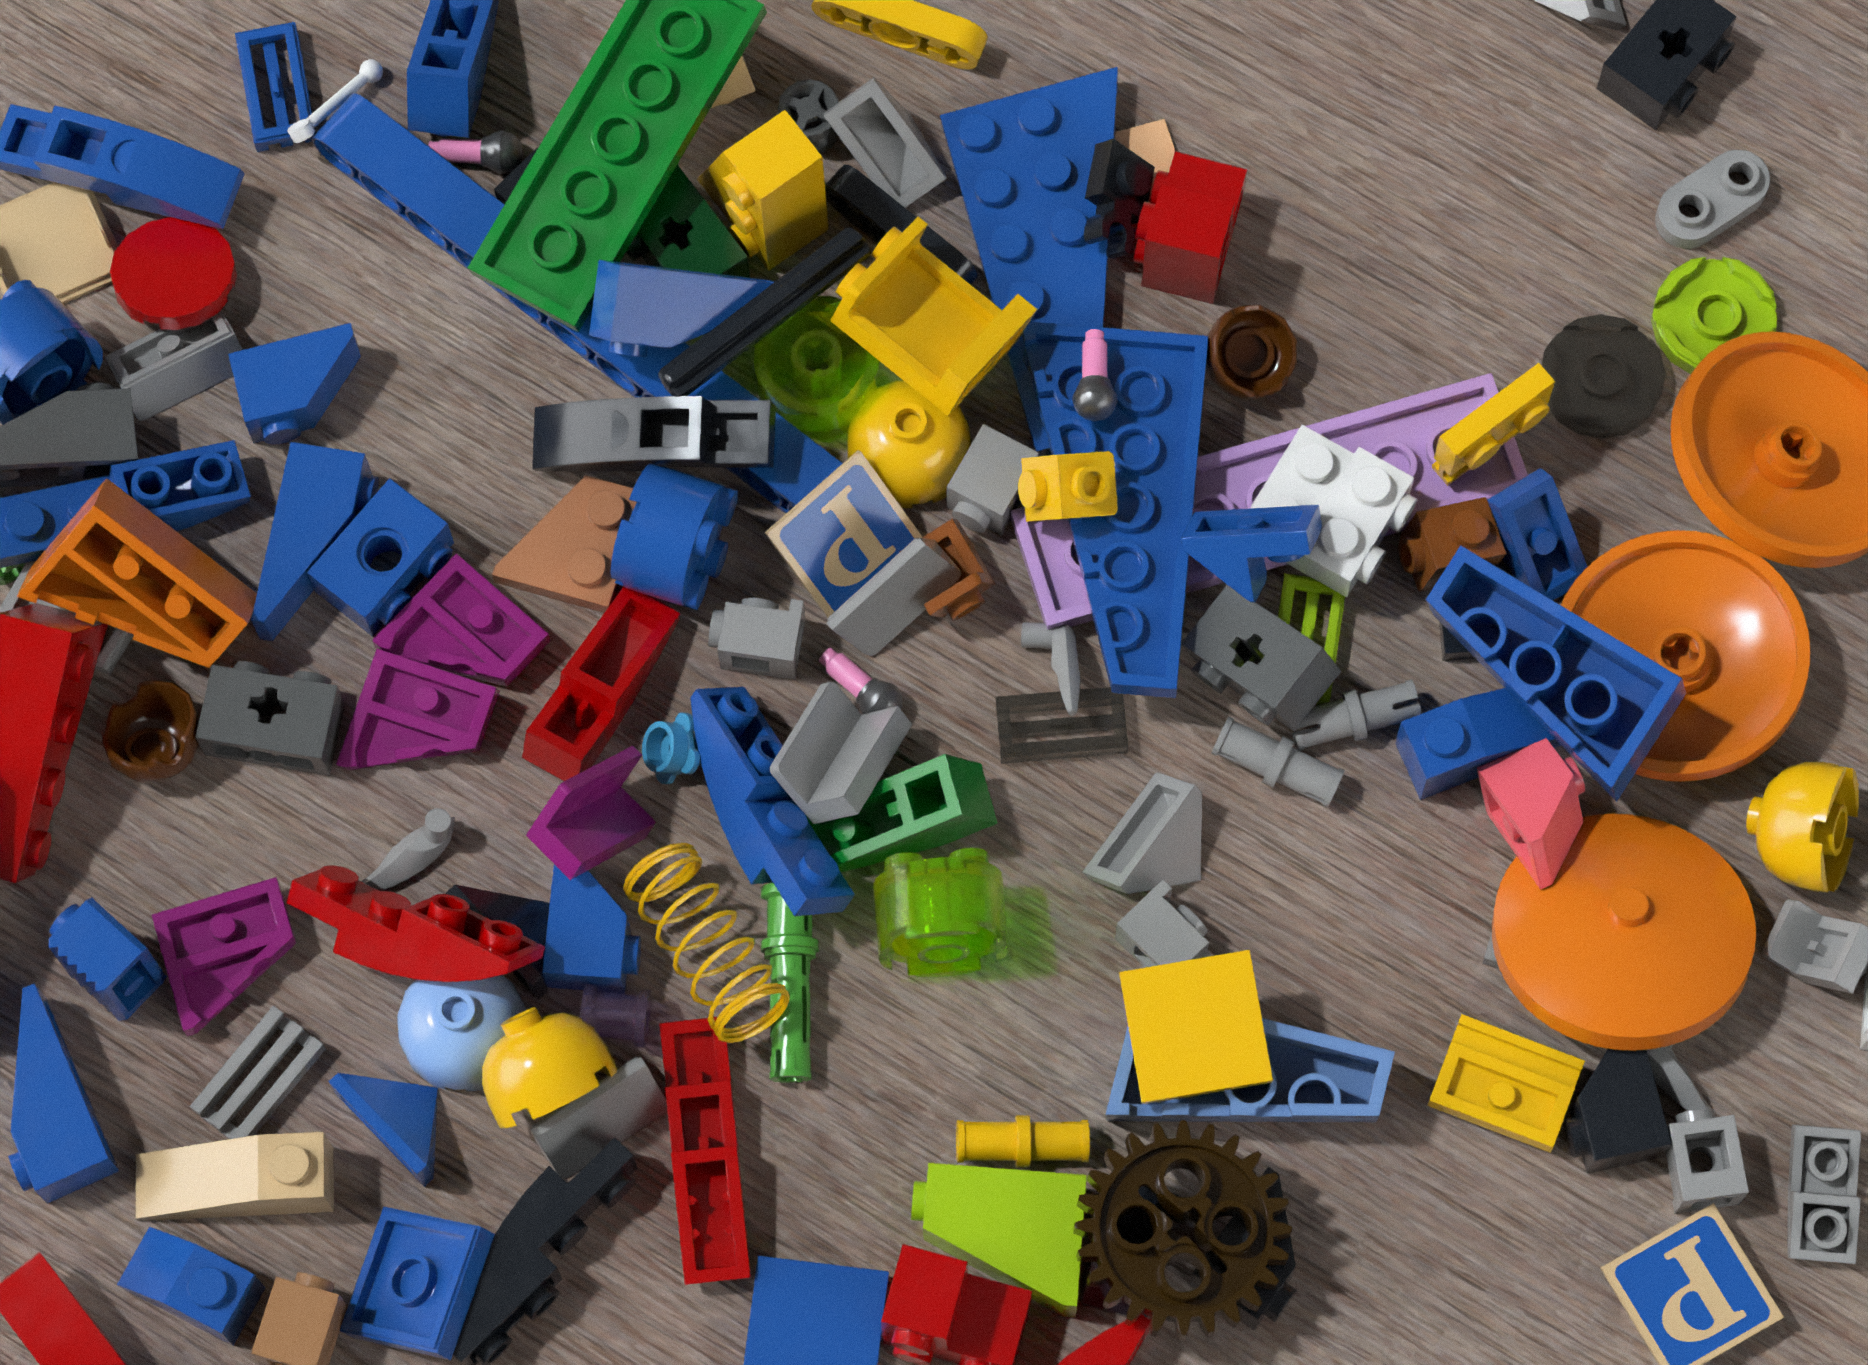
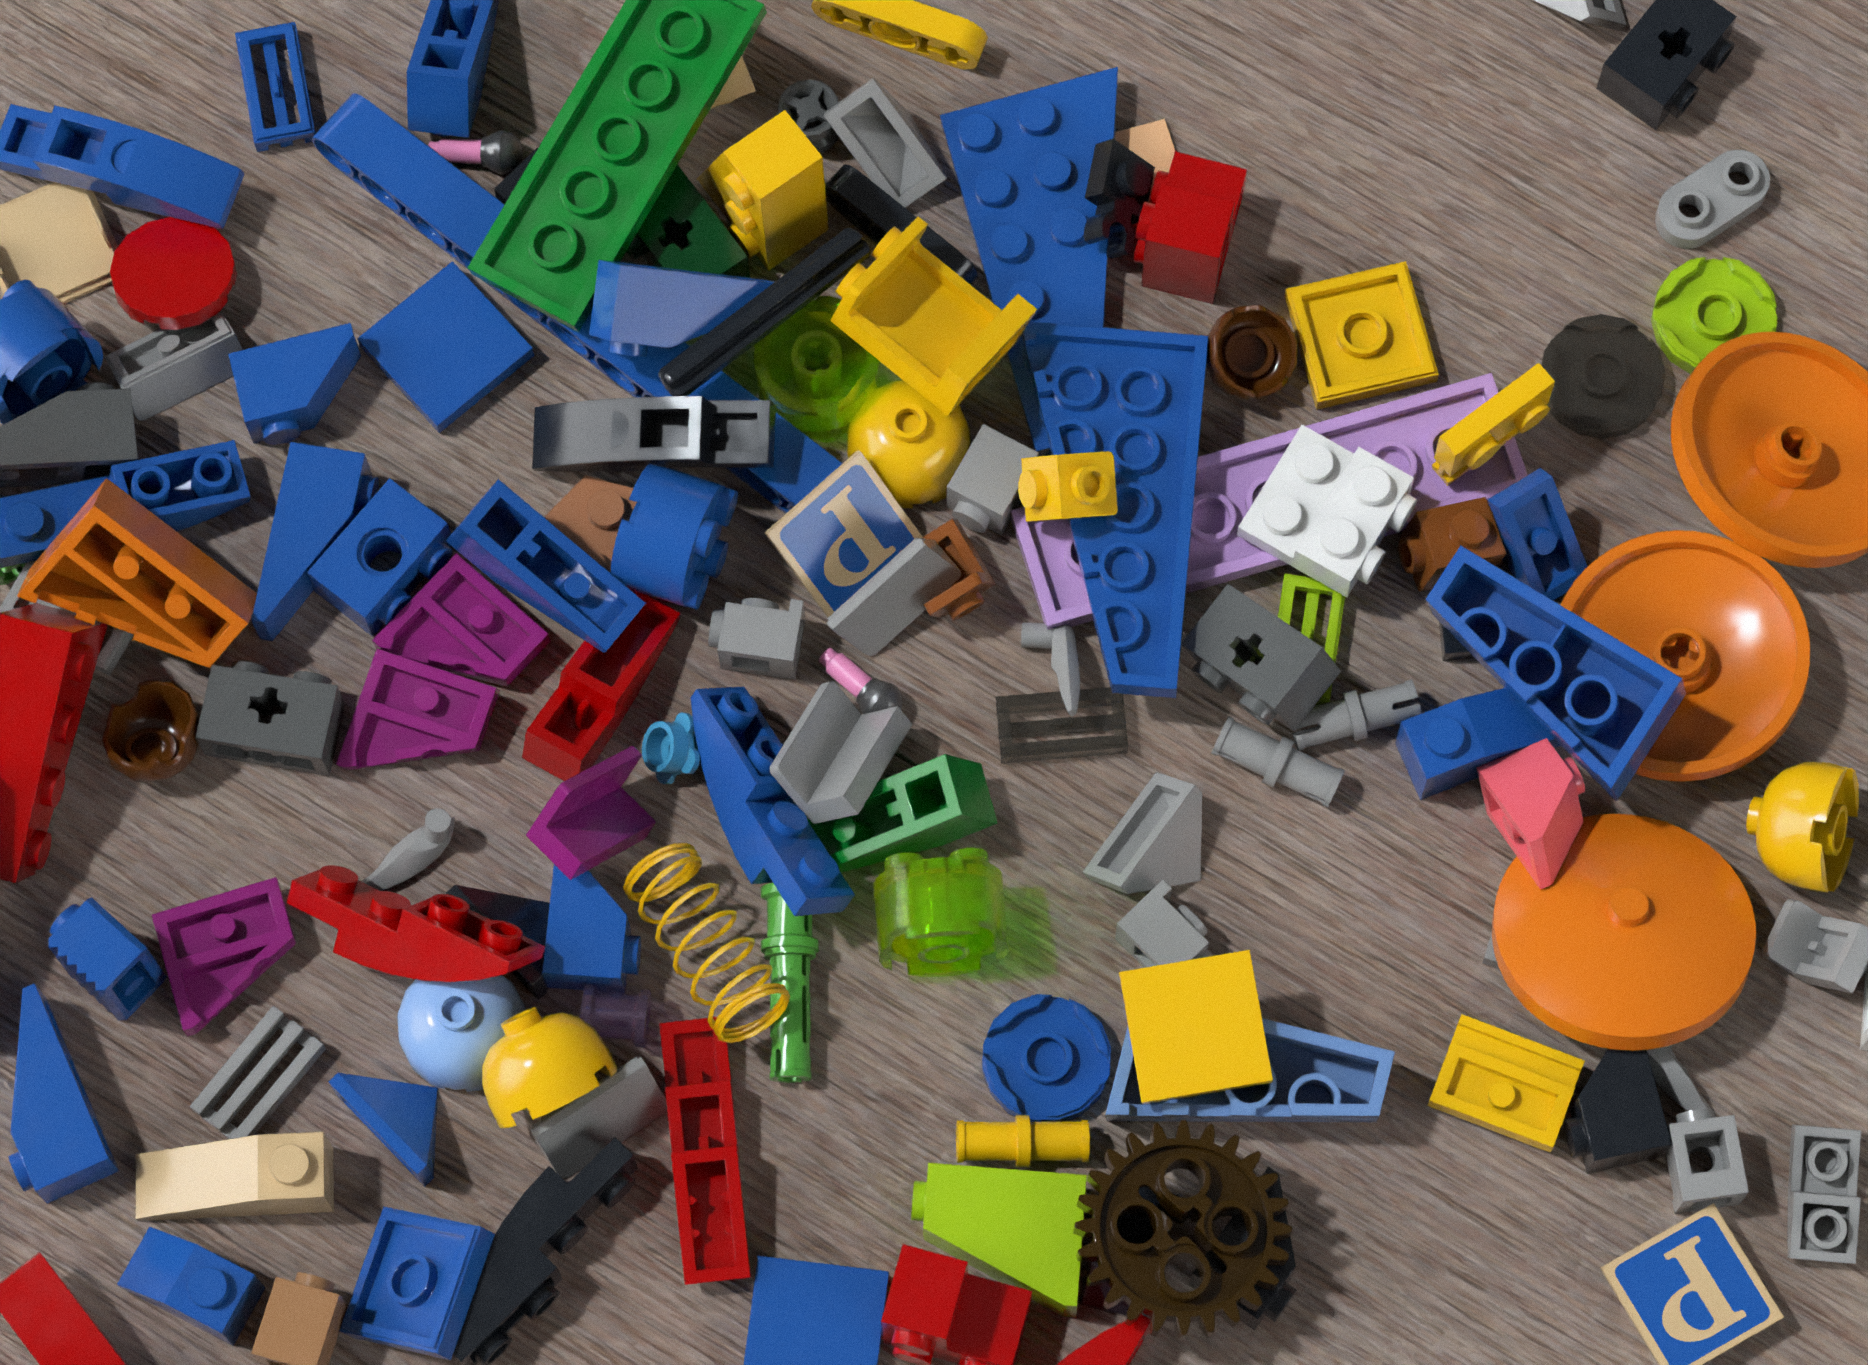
(369, 72): white hinge -> none
(445, 347): none -> blue tile
(544, 567): none -> blue slope
(1046, 1058): none -> blue tile
(1094, 394): piece -> none
(1237, 541): blue slope -> none
(1361, 335): none -> yellow tile

